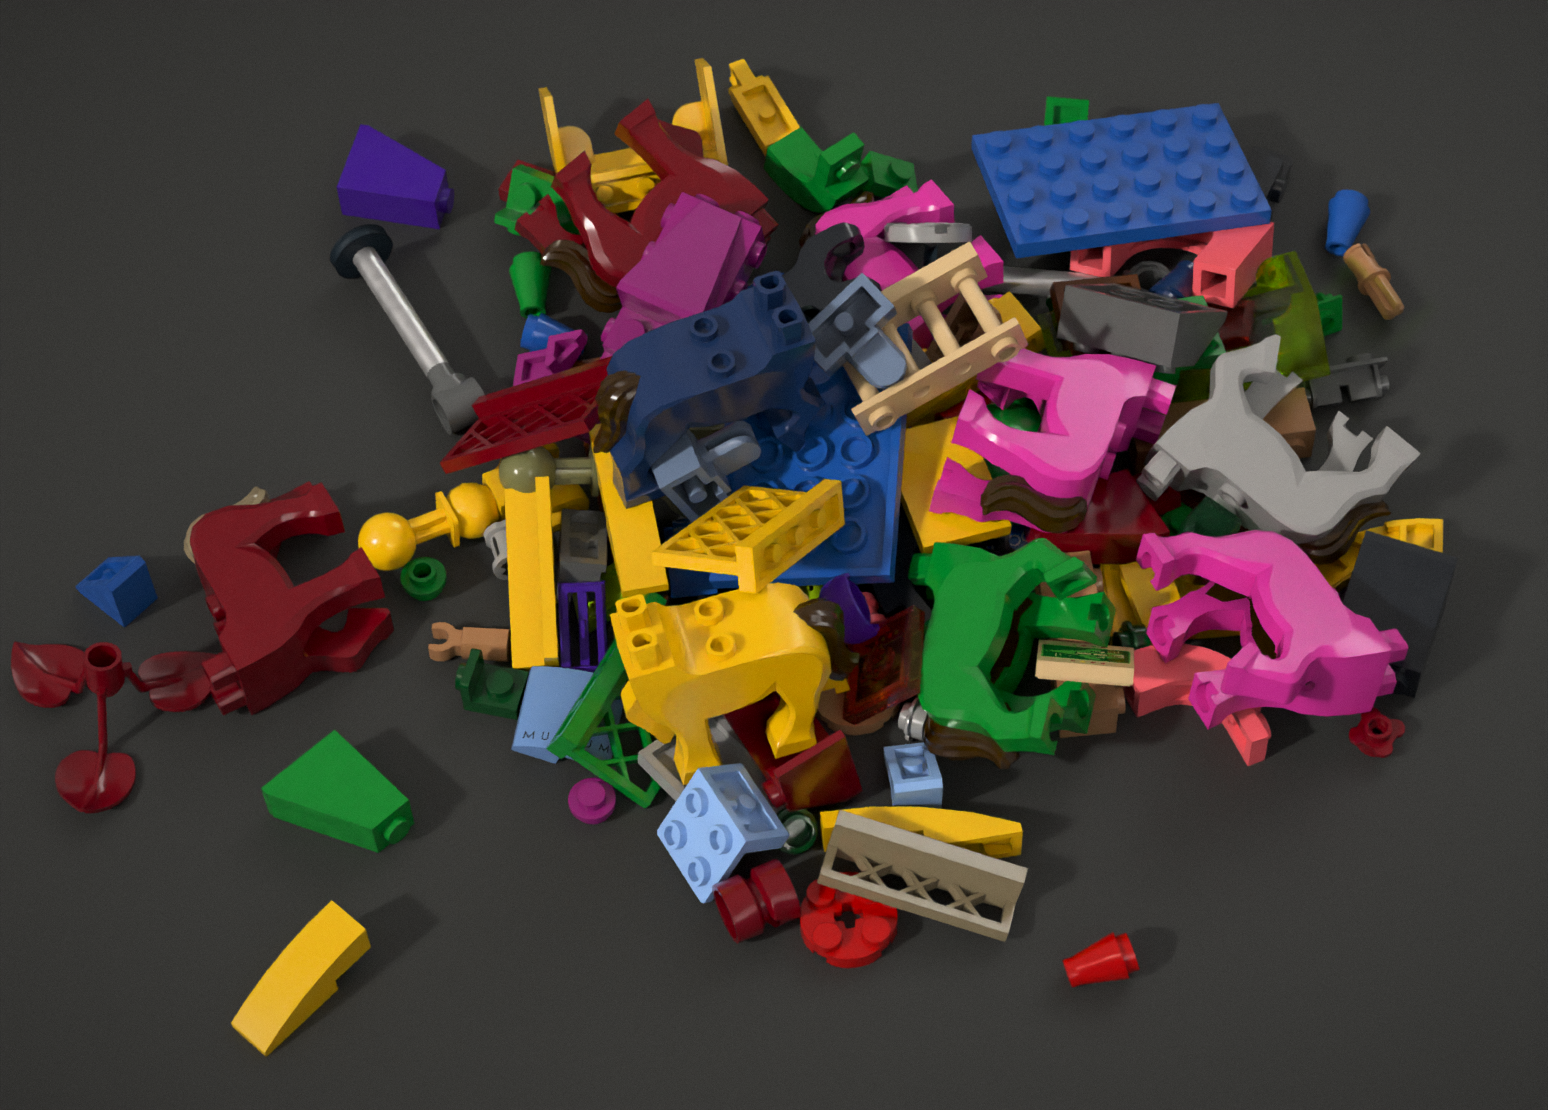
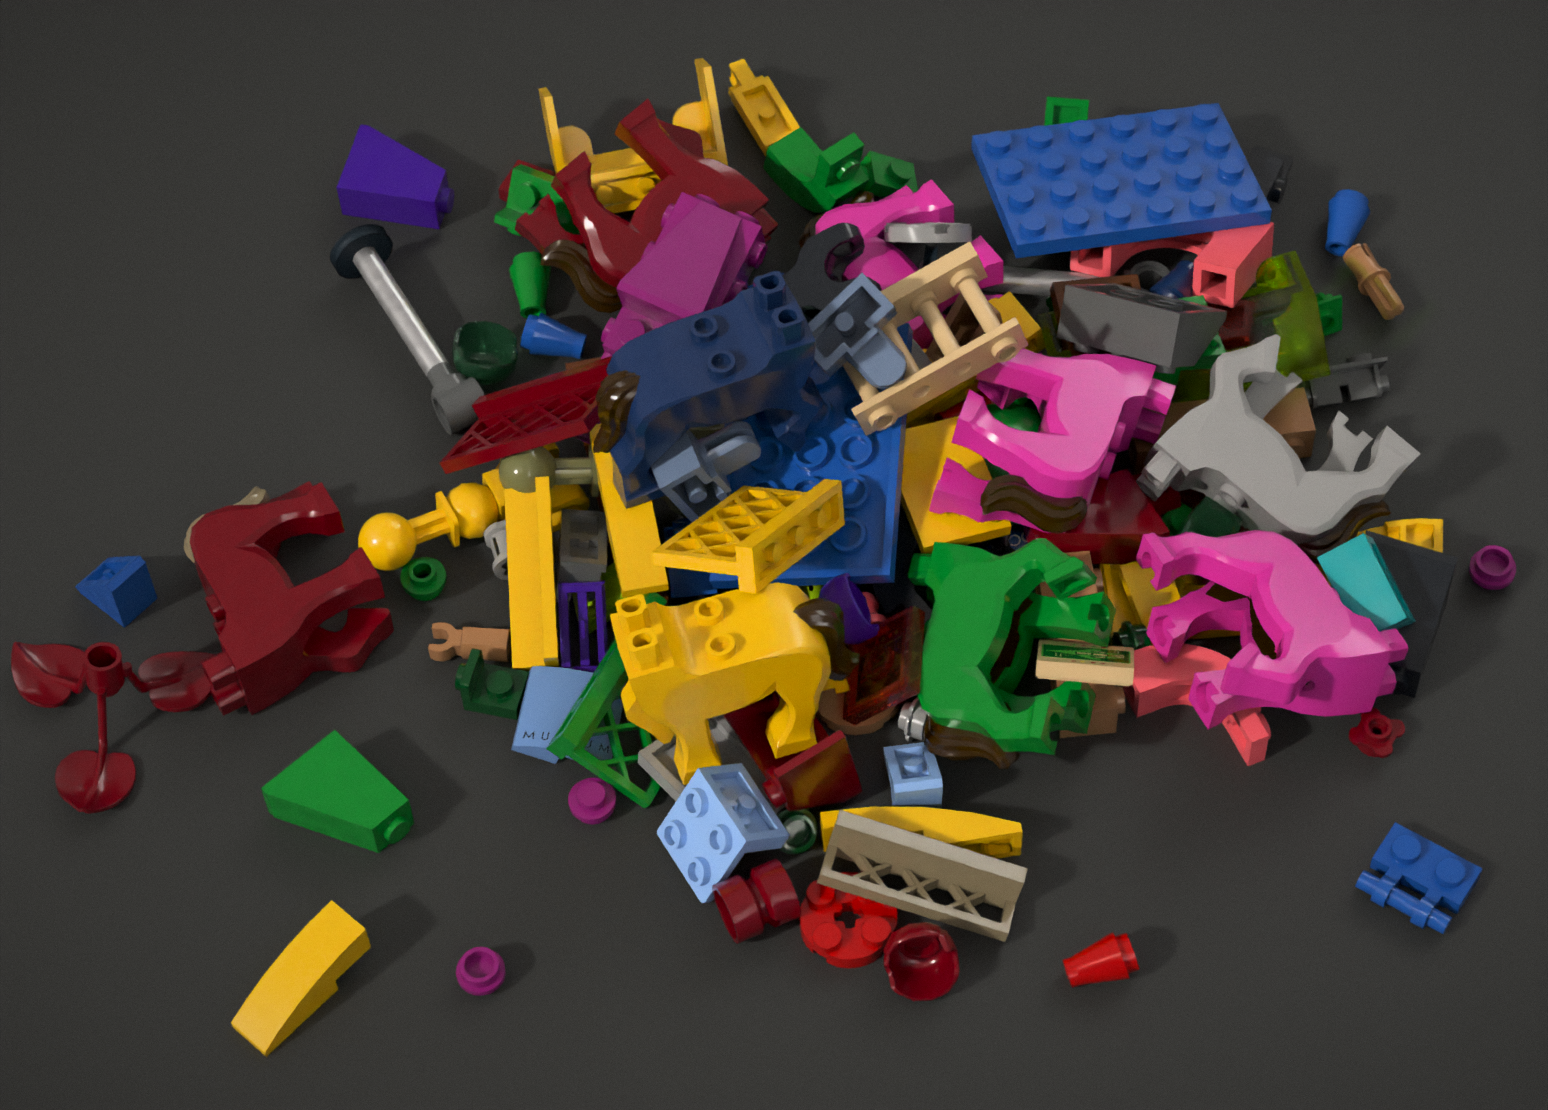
(480, 971): none -> magenta plate
(485, 351): none -> clear green hair
(558, 356): magenta slope -> none
(921, 961): none -> dark red hair
(1366, 583): none -> teal hinge
(1424, 868): none -> blue plate
(1492, 567): none -> magenta plate

